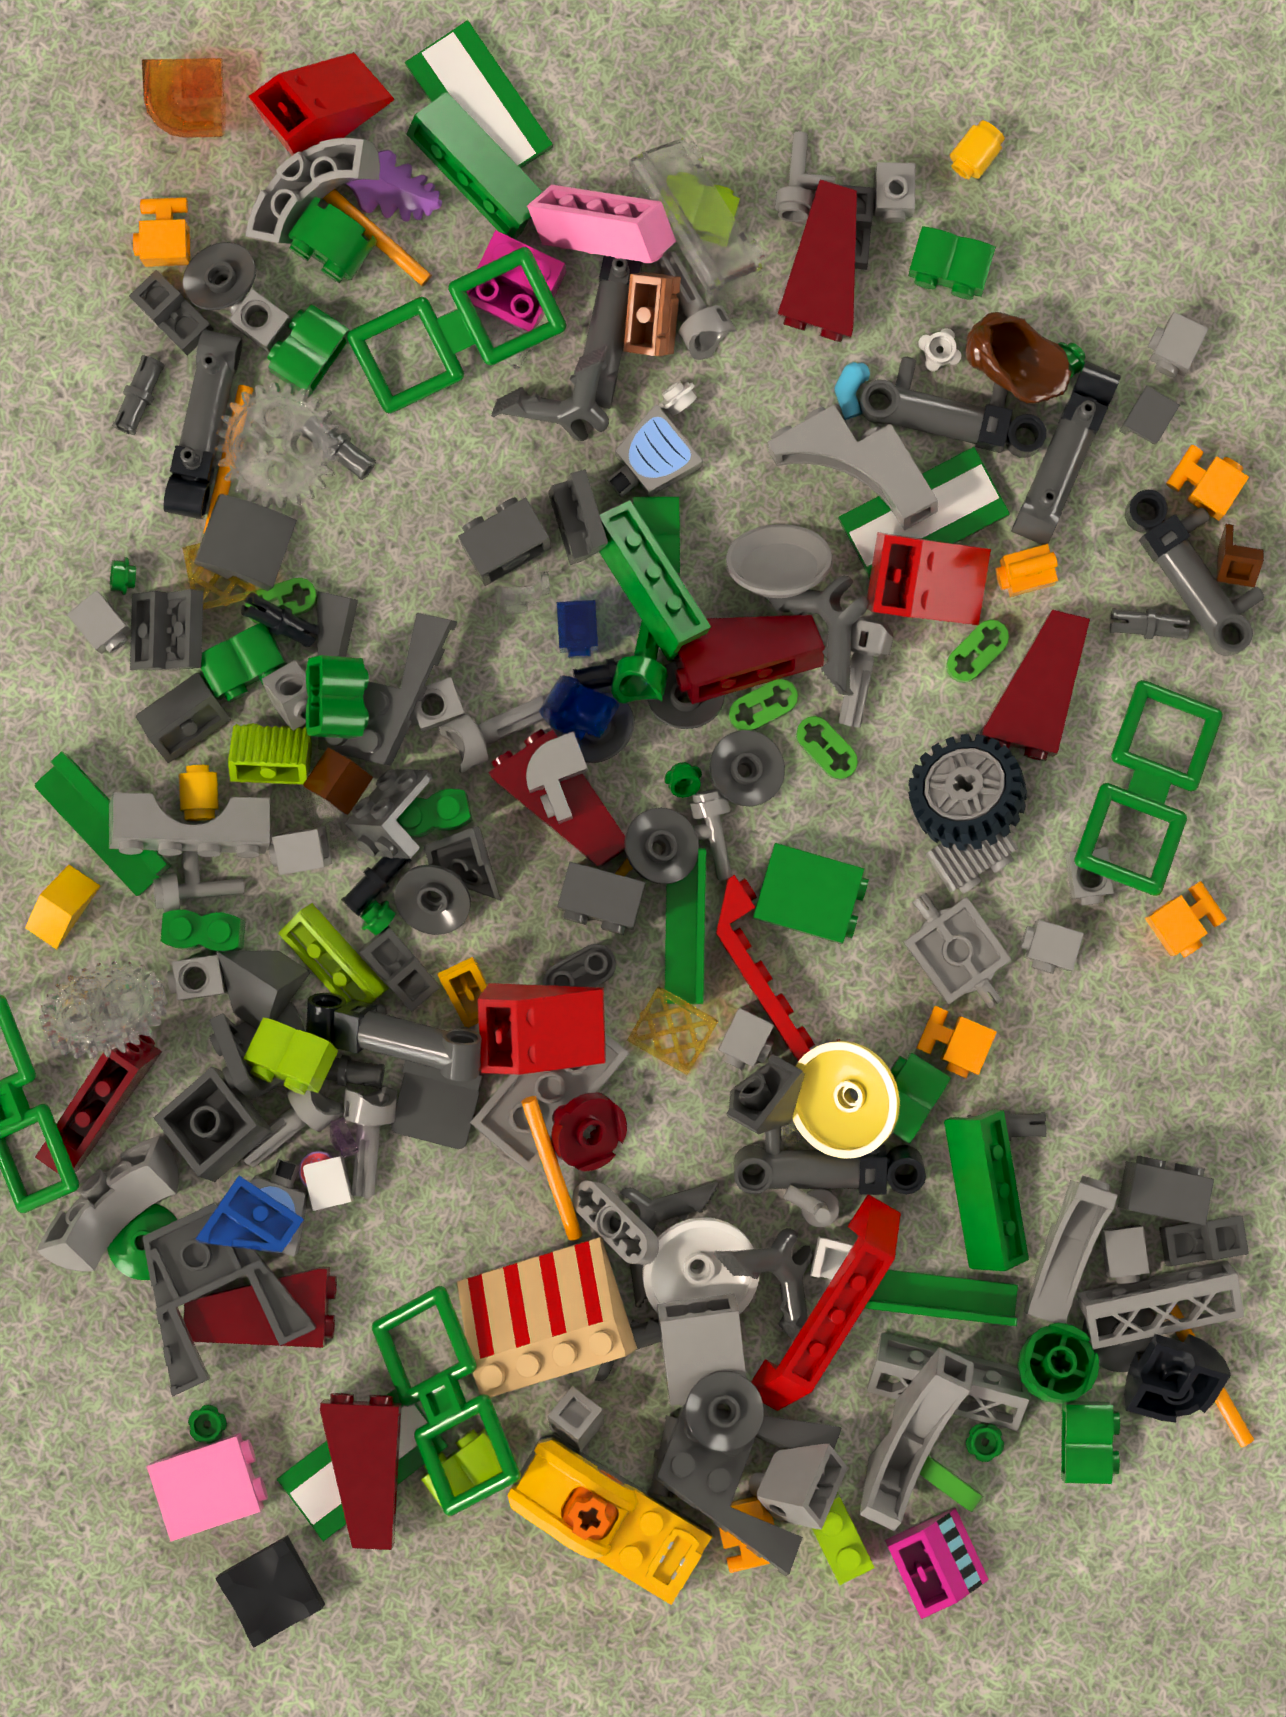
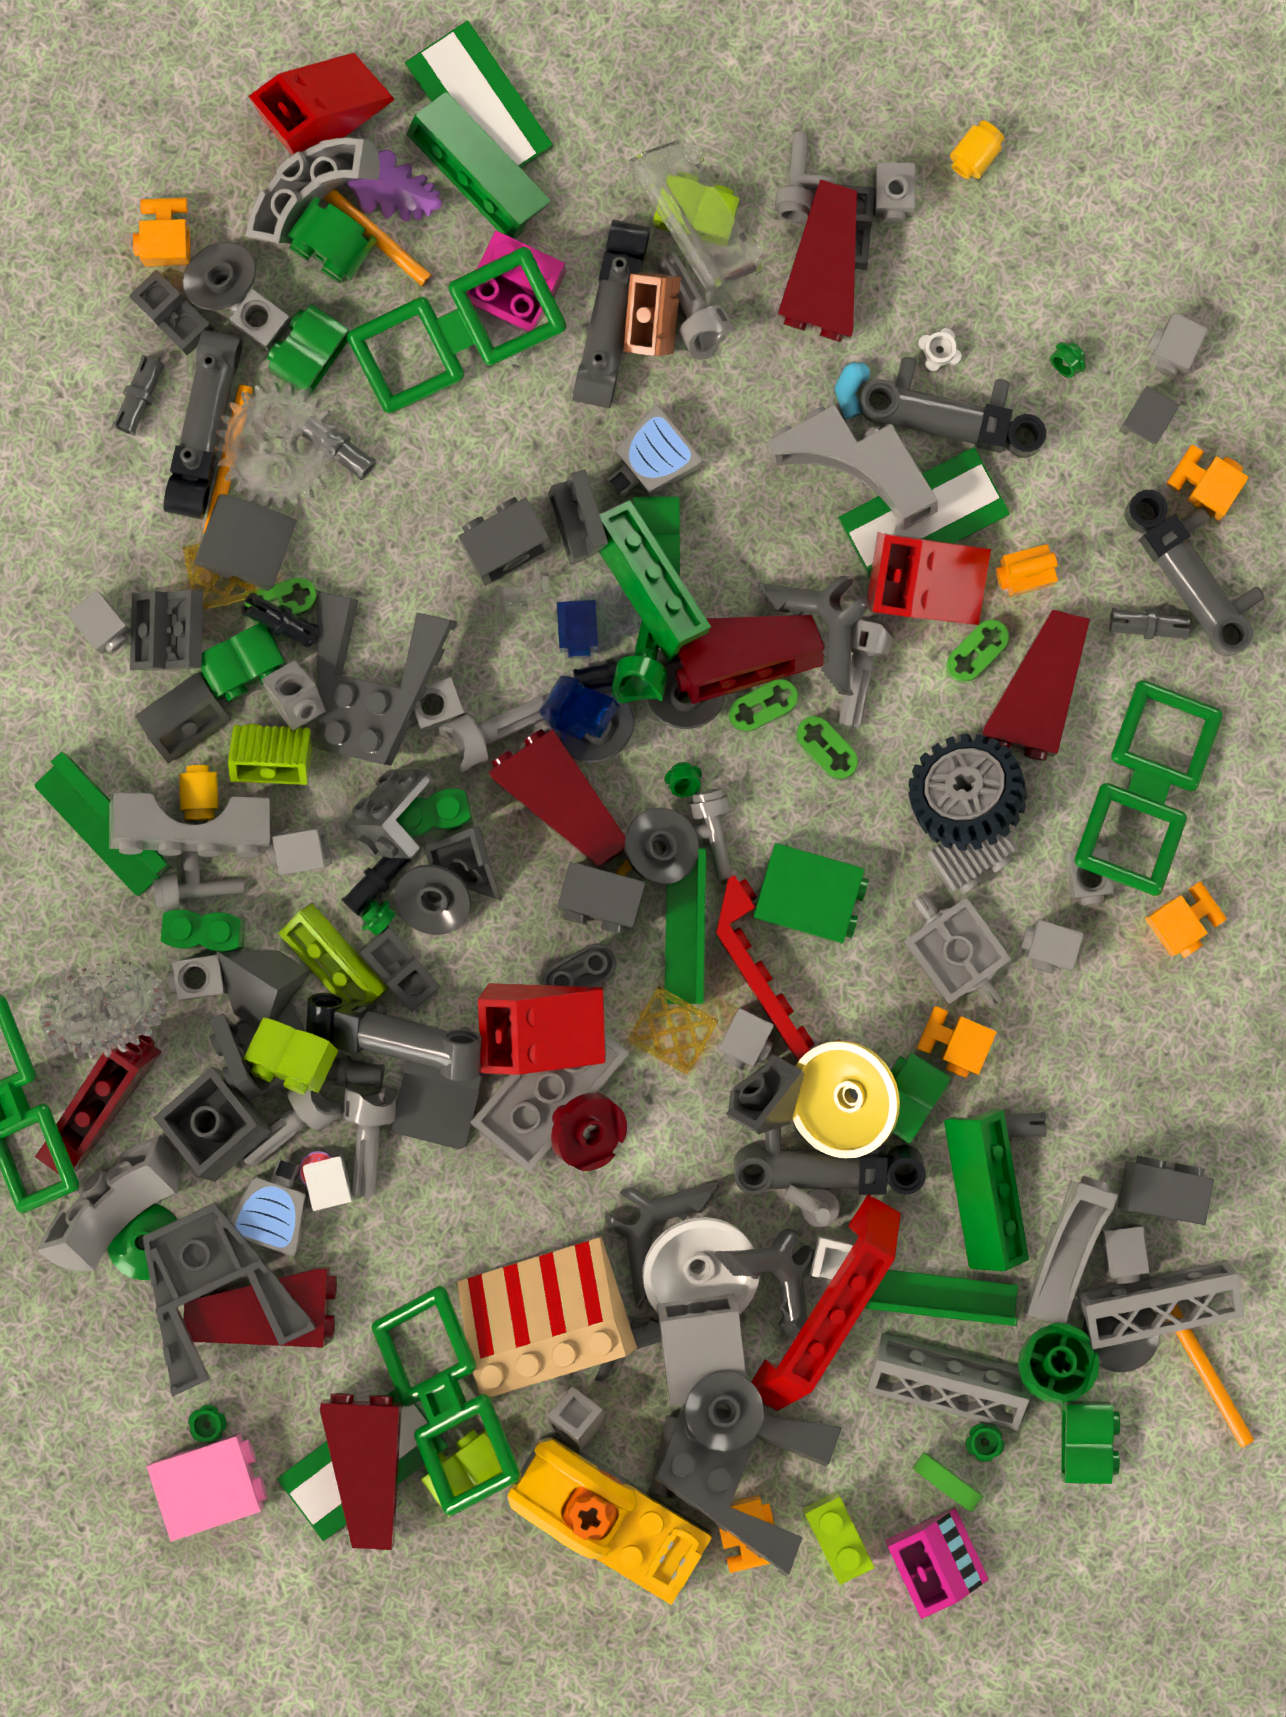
(61, 906): yellow slope -> none
(122, 576): green plate -> none
(185, 96): clear orange brick -> none
(250, 1220): blue wing -> none
(270, 1591): black brick -> none
(336, 697): green brick -> none
(338, 780): reddish brown panel -> none
(342, 1138): tile -> none
(464, 986): yellow slope -> none
(549, 766): light grey brick -> none
(551, 1167): light orange bar -> none
(569, 411): dark grey piece -> none
(602, 223): bright pink brick -> none
(630, 1226): light grey beam -> none
(678, 397): white plate -> none
(764, 765): dark grey dish -> none
(779, 560): light grey piece -> none
(800, 1484): light grey torso -> none
(916, 1424): light grey arch -> none
(951, 262): green brick -> none
(1018, 358): reddish brown hair -> none
(1066, 453): dark grey piece -> none
(1174, 1378): black brick -> none
(1197, 1242): dark grey slope -> none
(1237, 563): reddish brown panel -> none

